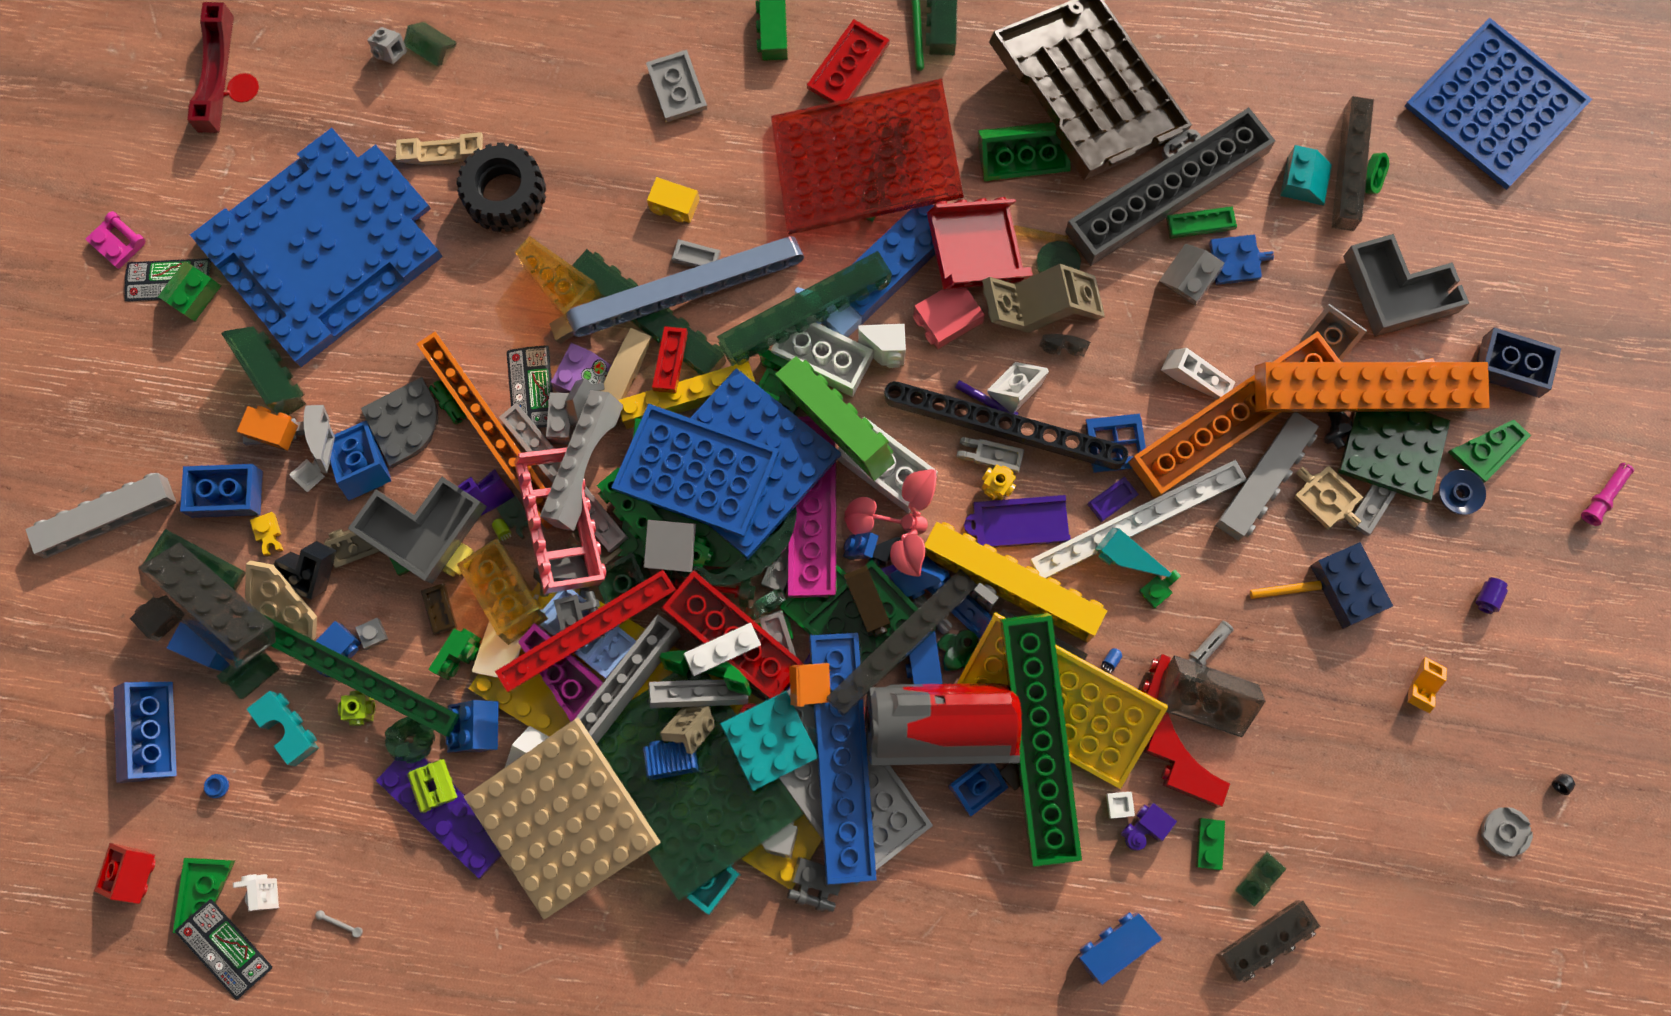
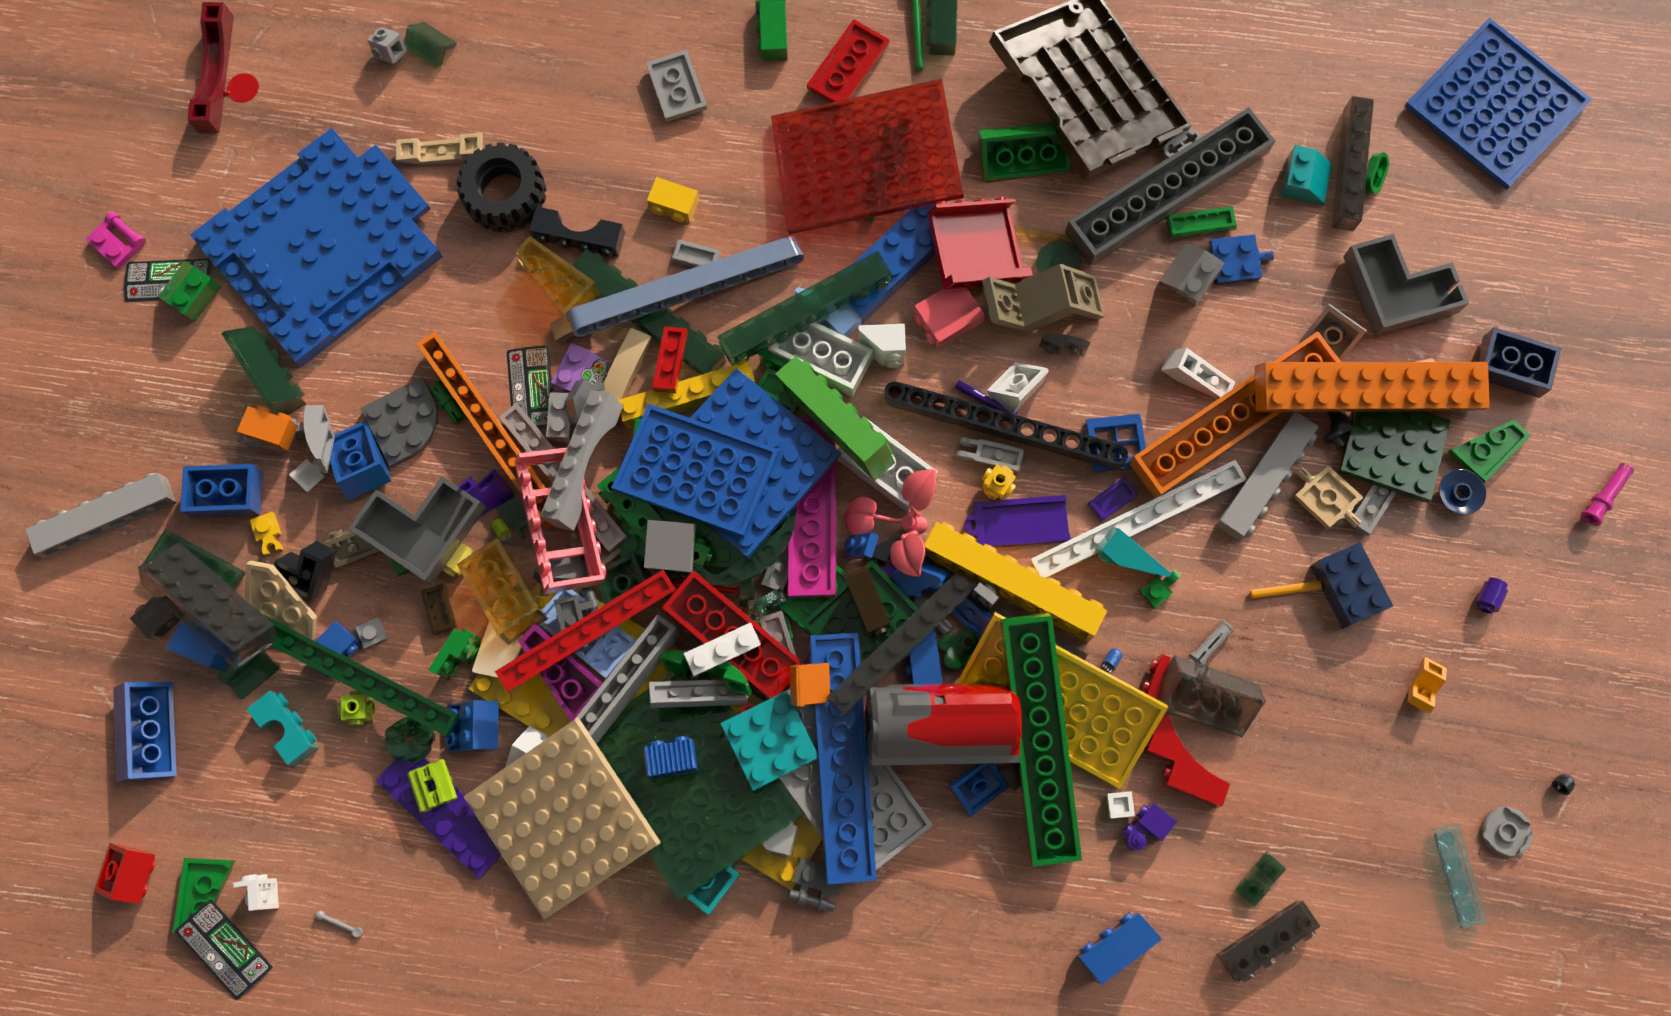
(216, 786): blue plate -> none
(603, 238): none -> black arch
(689, 726): dark tan bracket -> none
(1210, 844): green plate -> none
(1459, 876): none -> clear light blue plate

